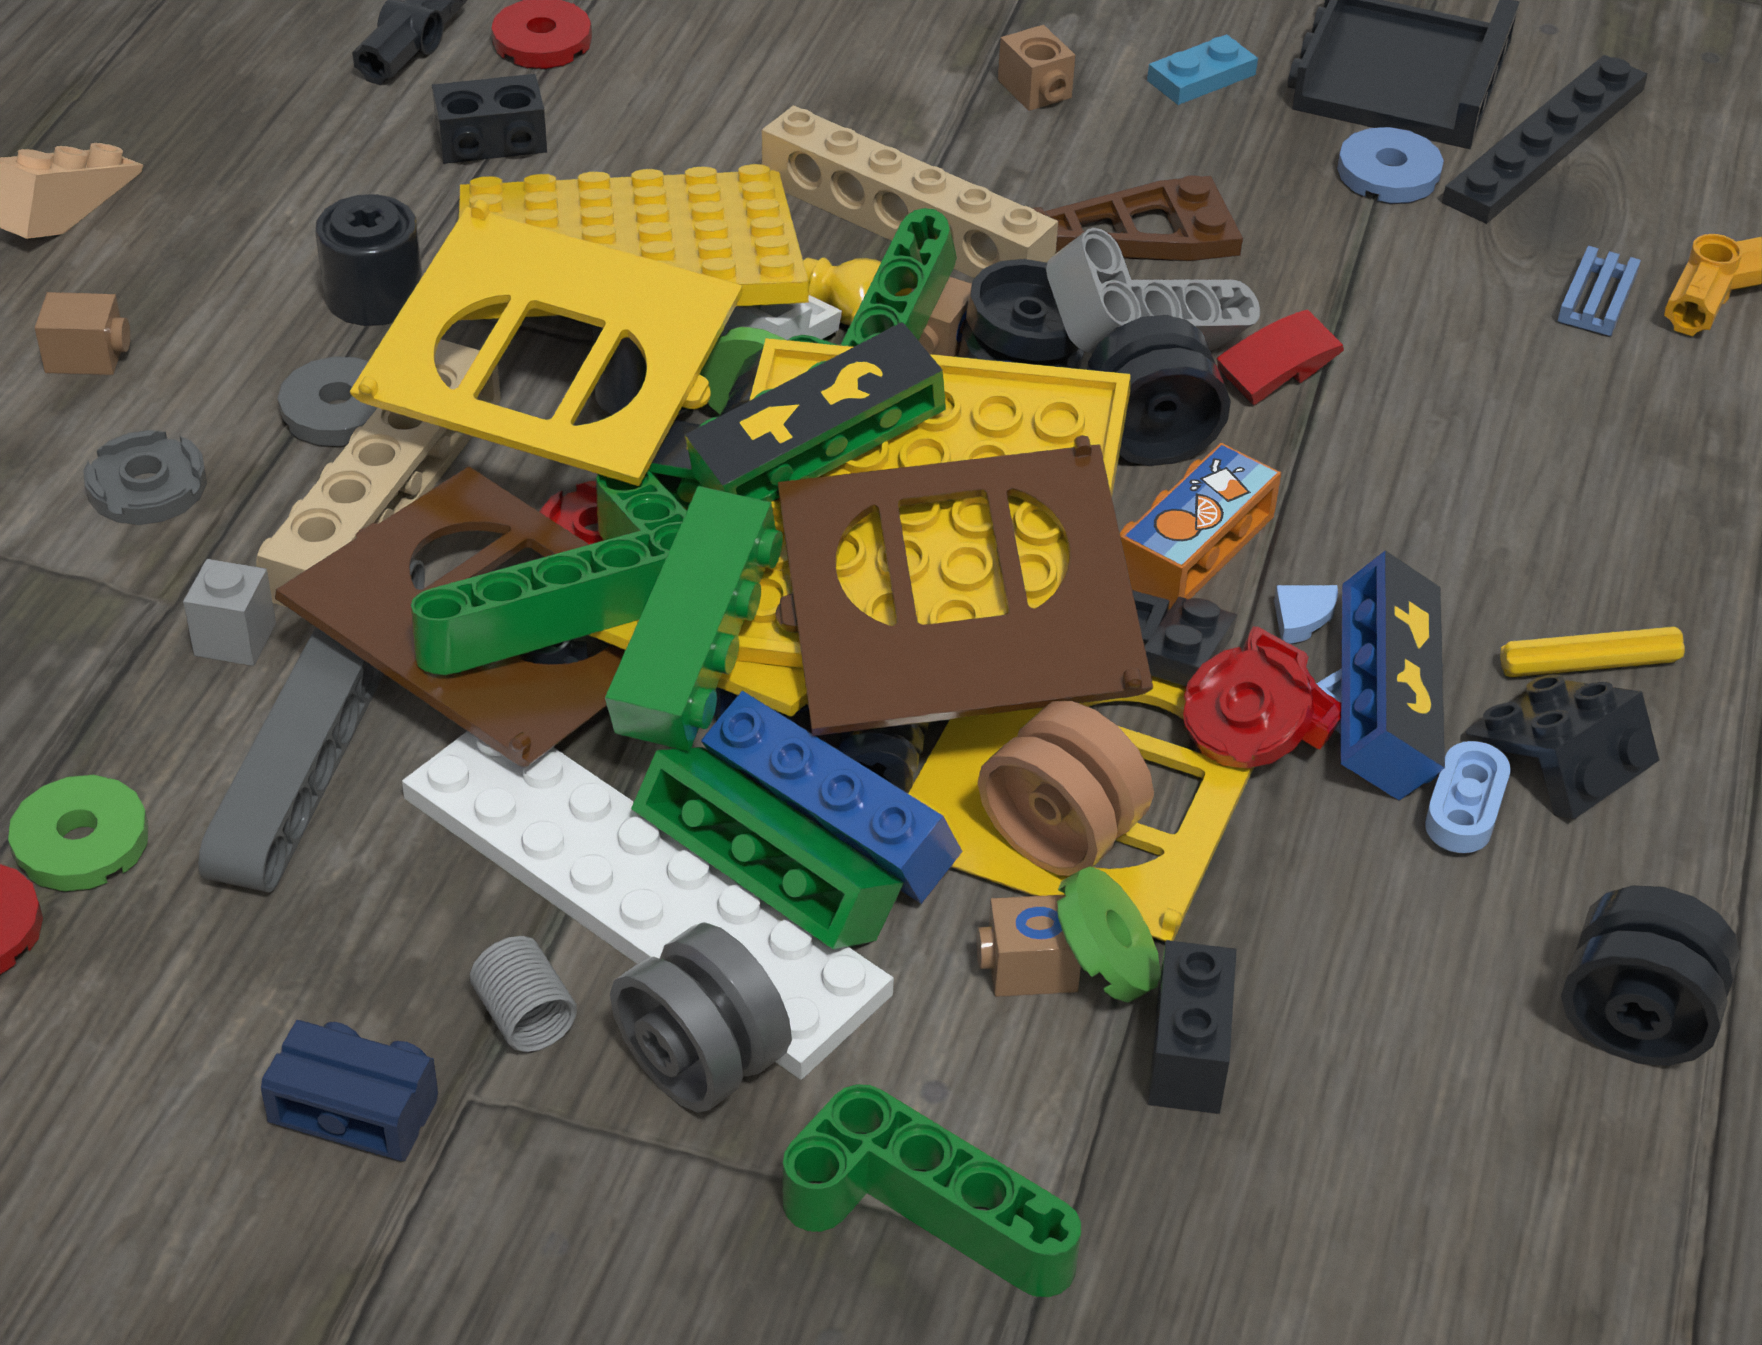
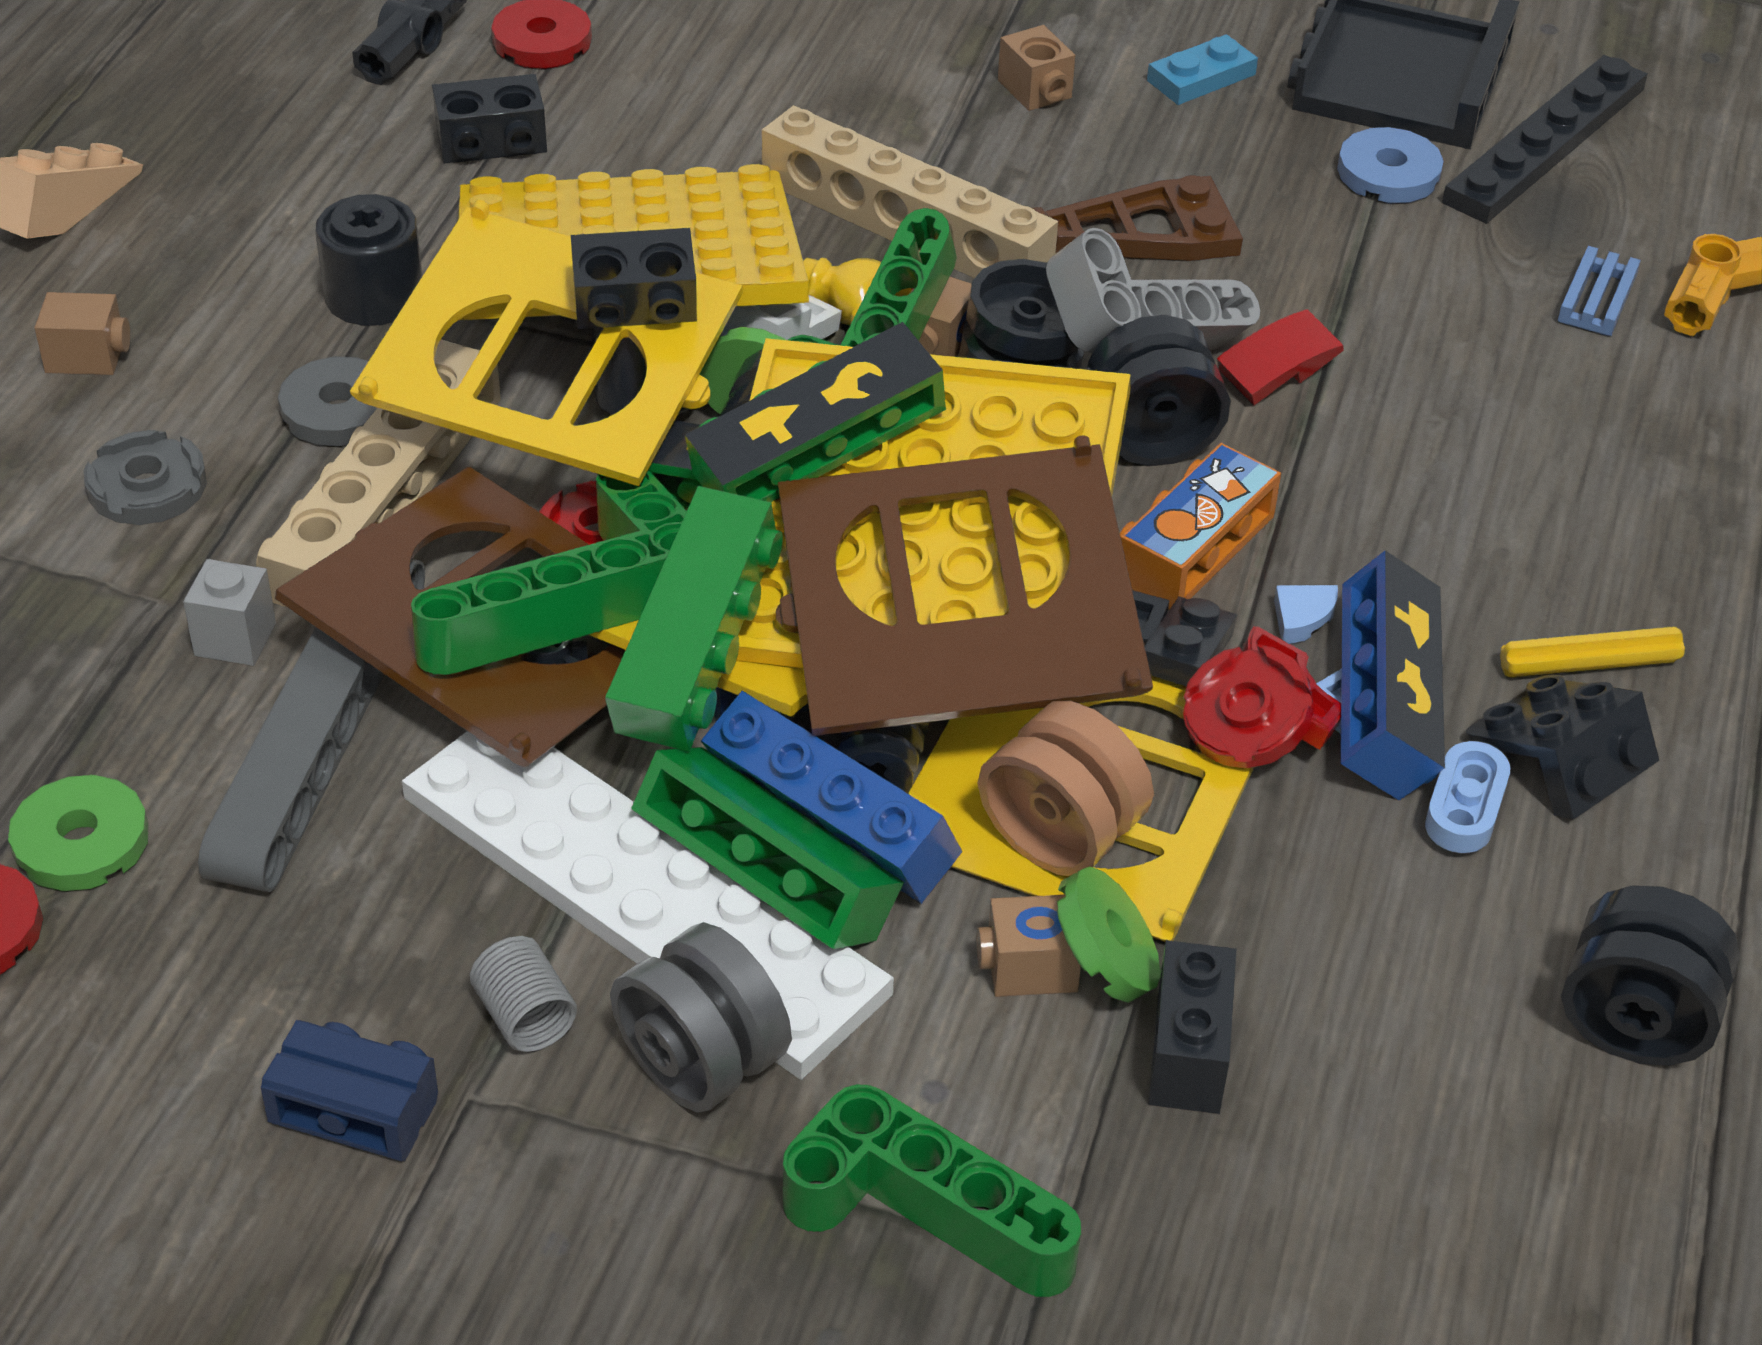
(634, 278): none -> black brick

